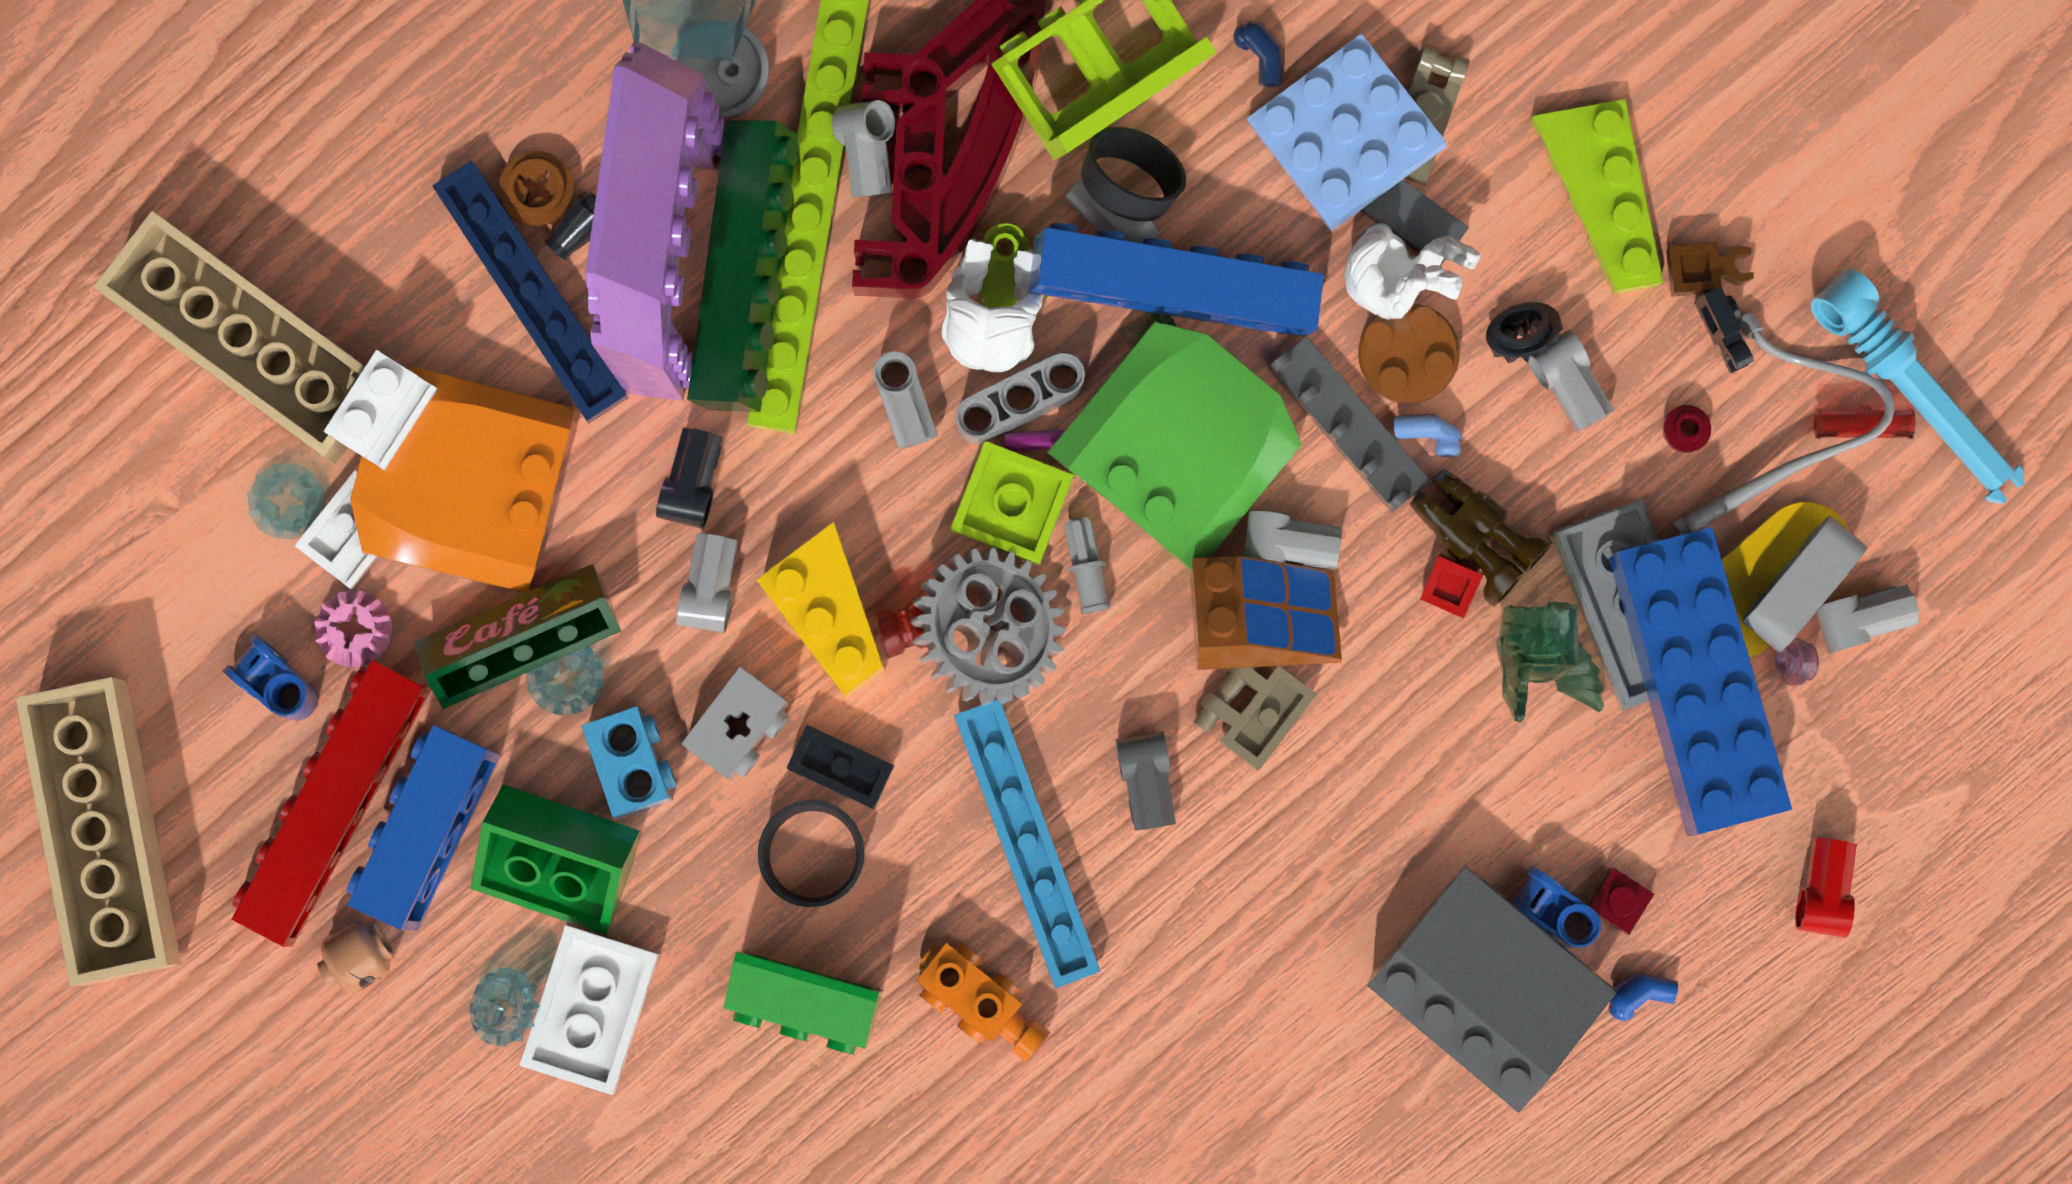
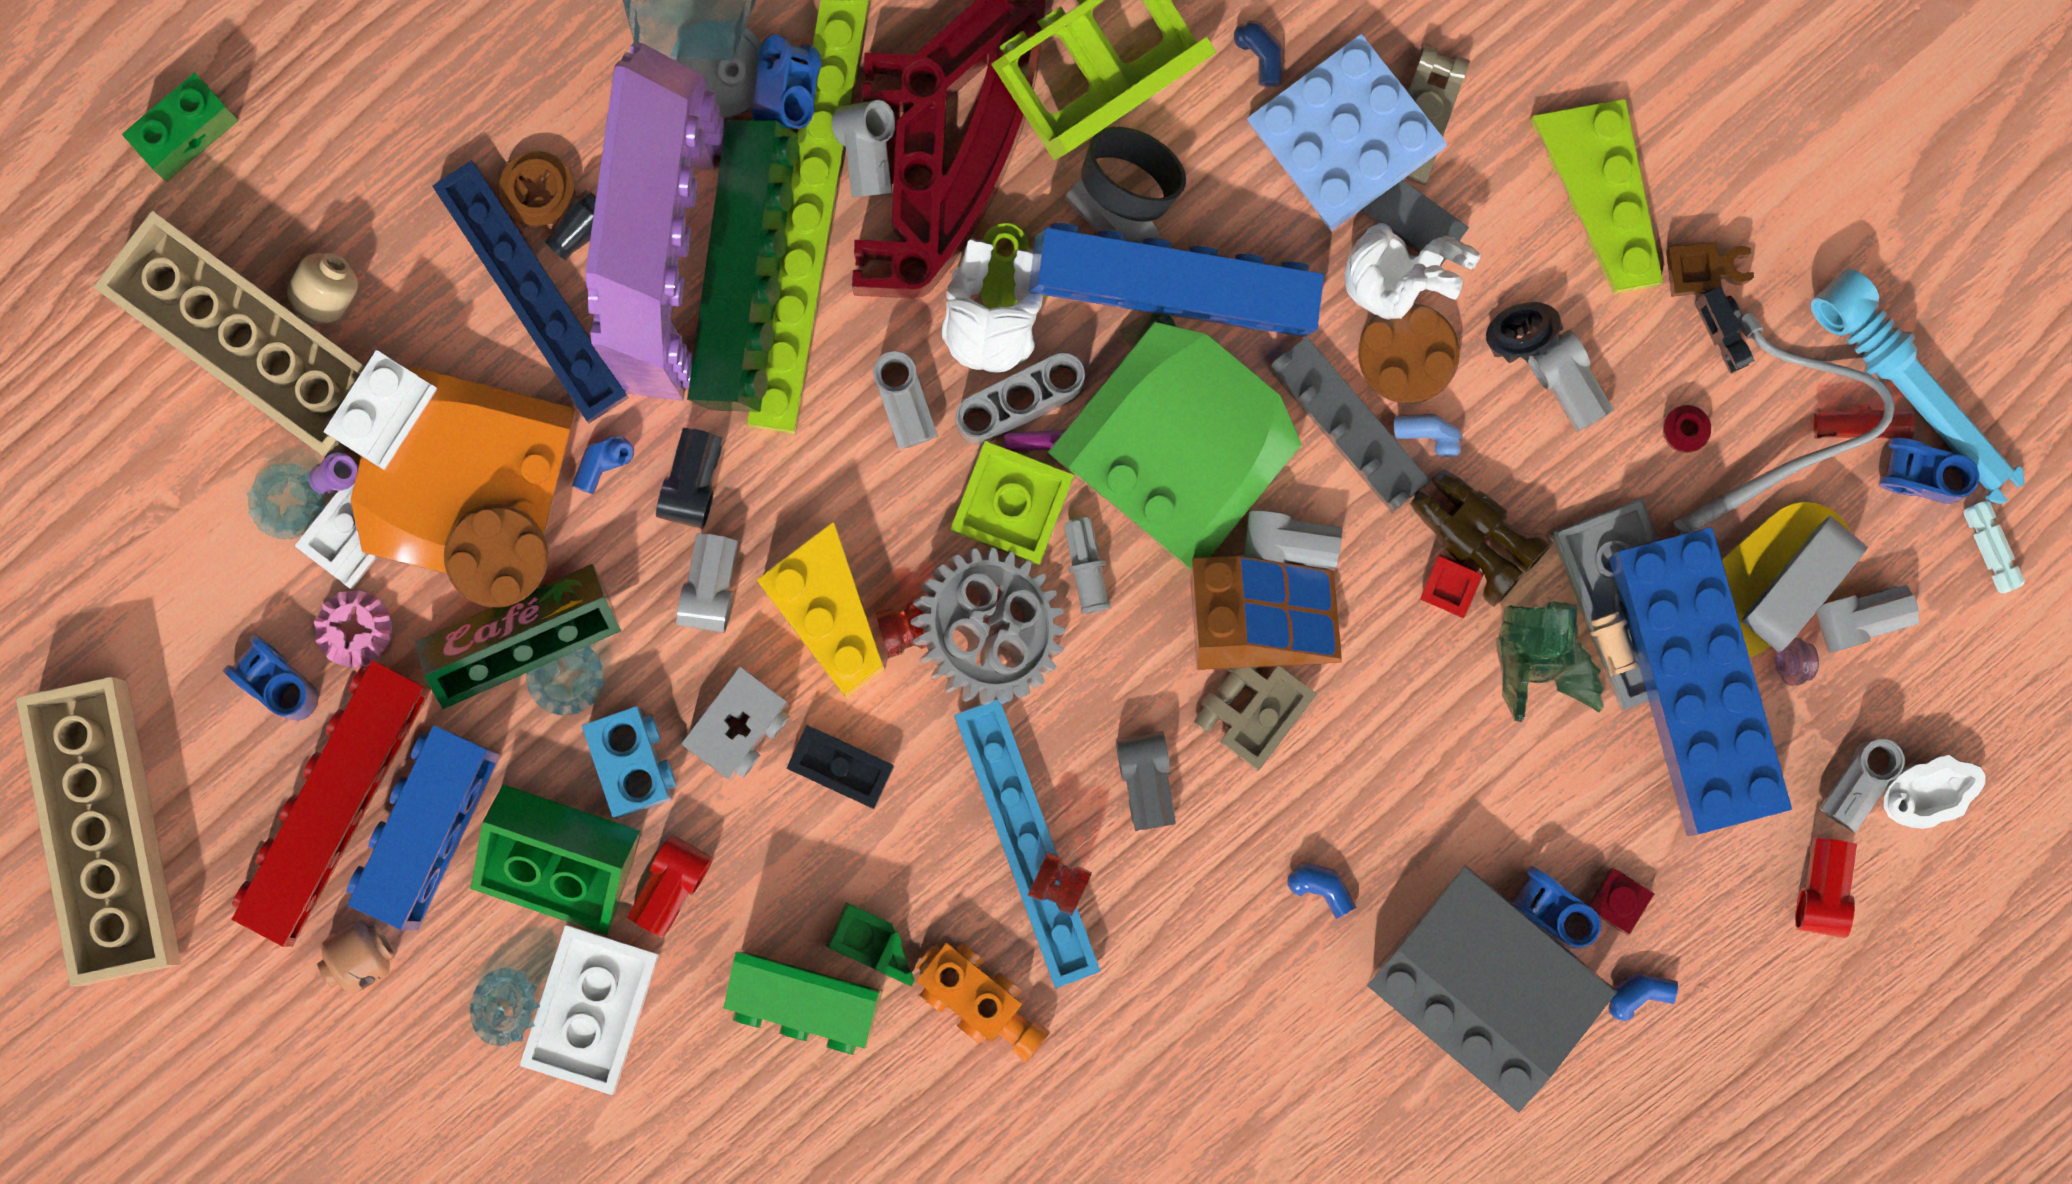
(180, 127): none -> green brick
(322, 288): none -> tan head
(334, 473): none -> medium lavender pin
(495, 555): none -> dark orange piece
(601, 458): none -> blue arm
(675, 875): none -> red piece
(767, 837): black tyre -> none
(785, 86): none -> blue piece
(870, 943): none -> green slope
(1071, 885): none -> clear red wheel
(1322, 882): none -> blue arm
(1614, 643): none -> light nougat pin
(1861, 787): none -> light grey piece
(1919, 469): none -> blue piece
(1933, 792): none -> white arm
(1994, 547): none -> light aqua axle

